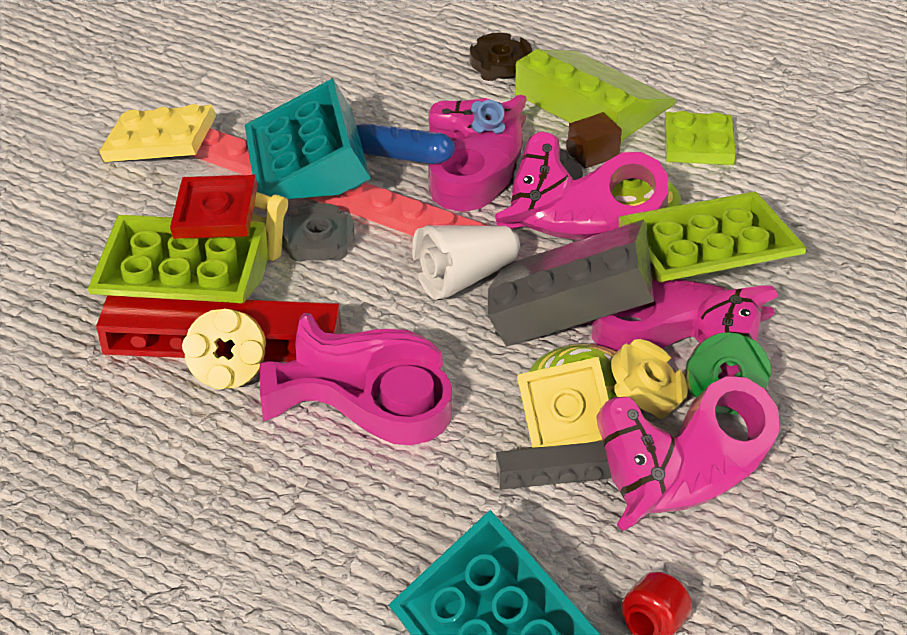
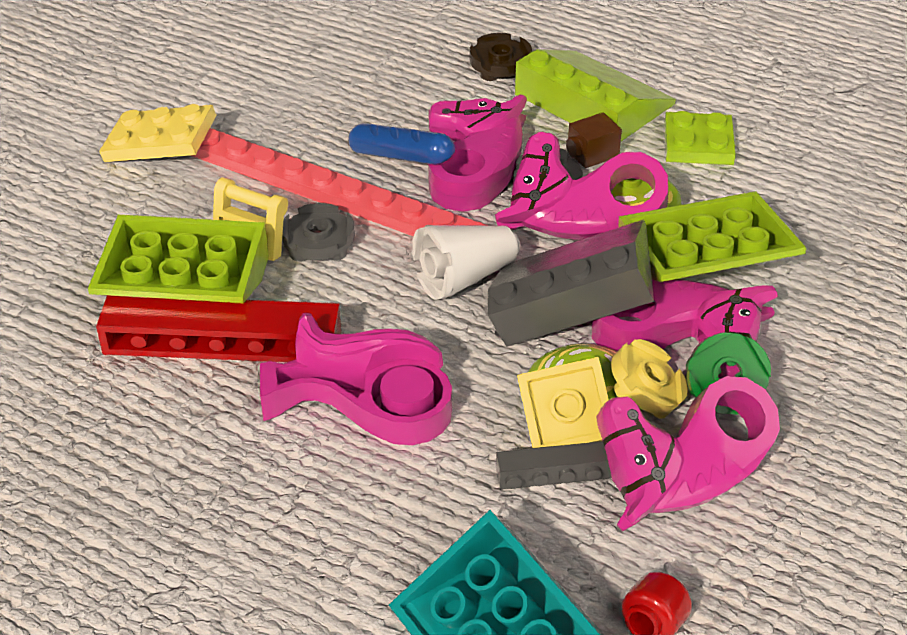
(201, 348): light yellow plate -> none
(214, 206): red plate -> none
(307, 146): teal slope -> none
(492, 109): medium blue plate -> none

